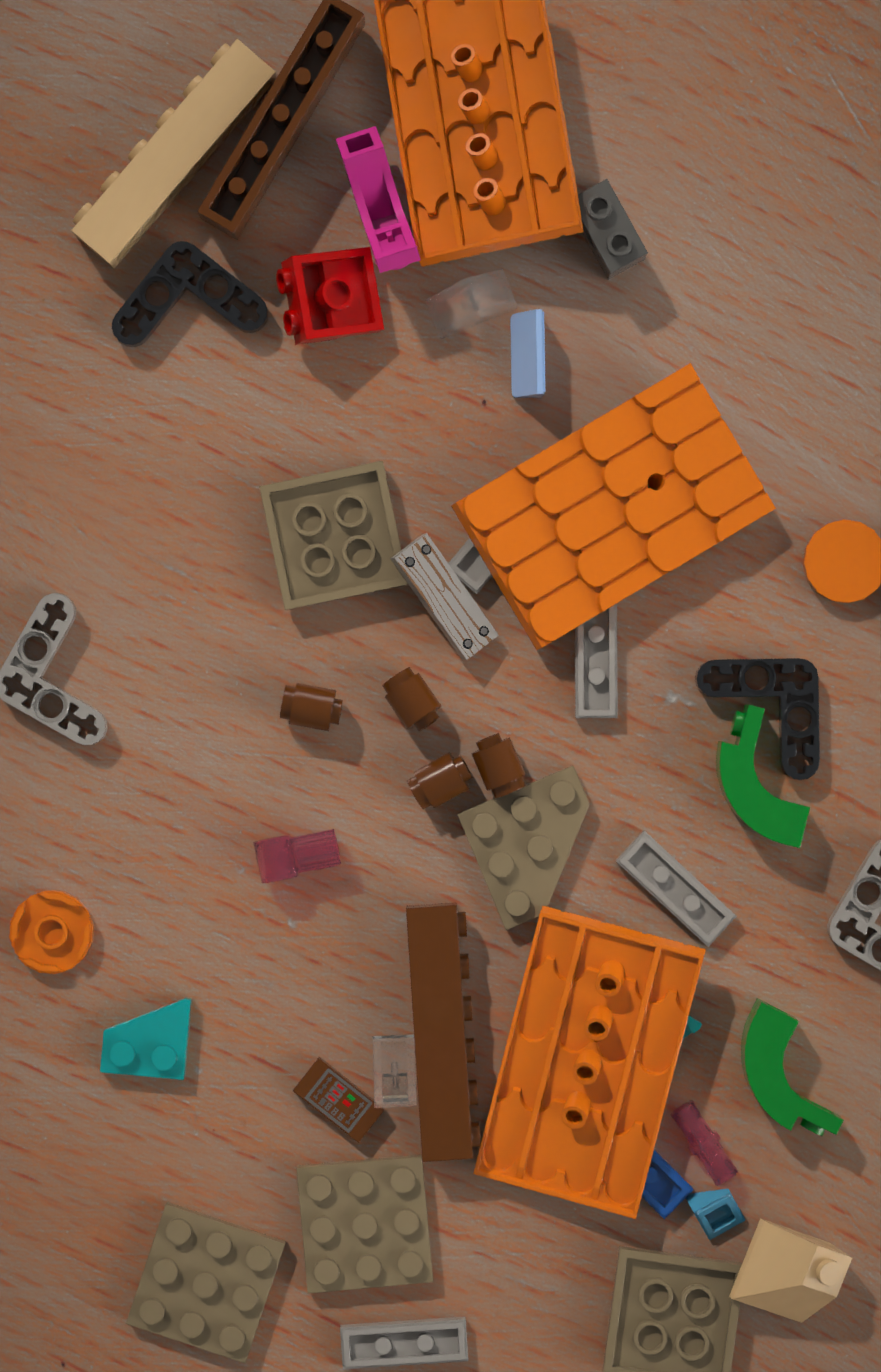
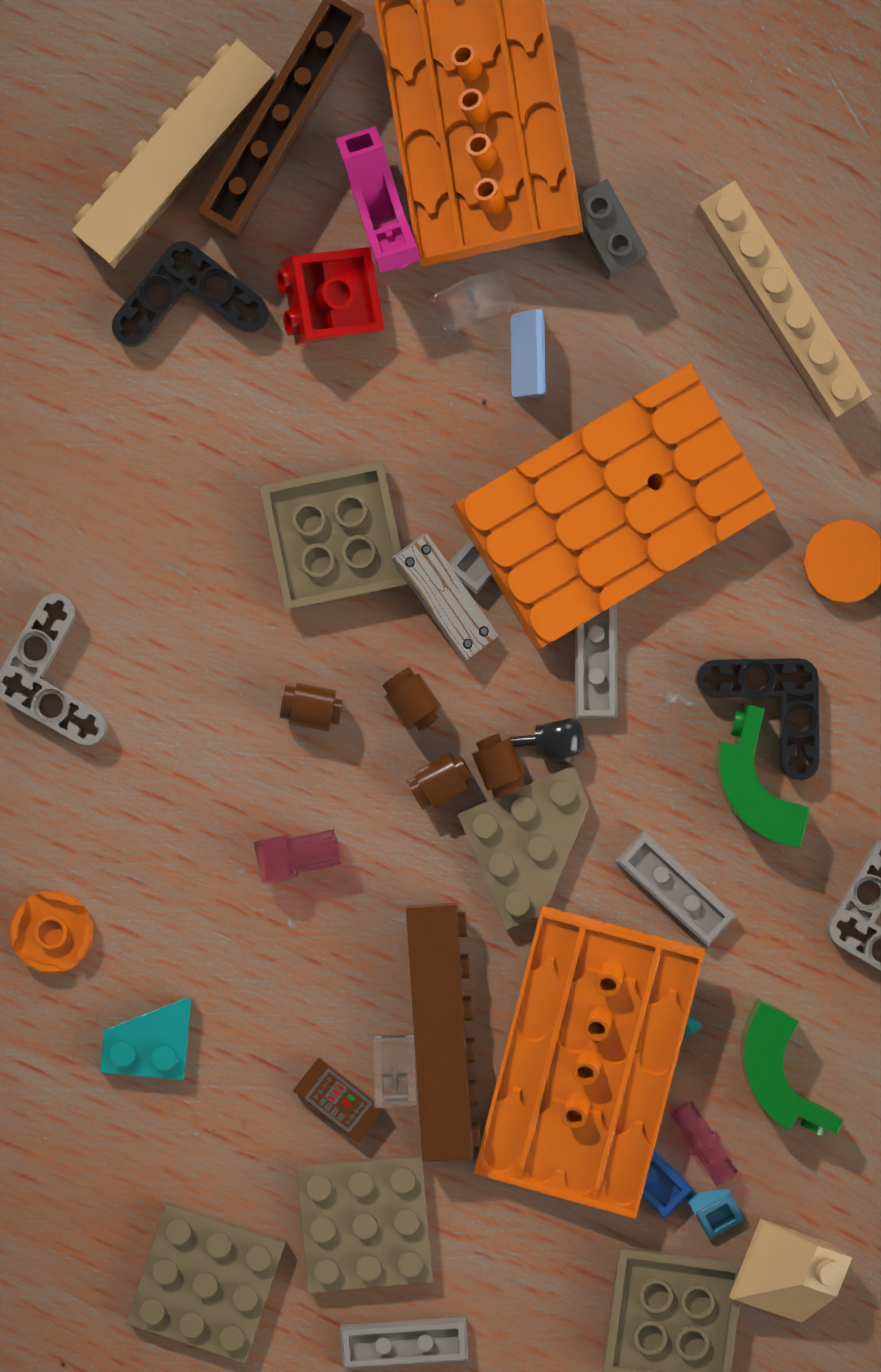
(556, 739): none -> black piece
(782, 301): none -> tan brick

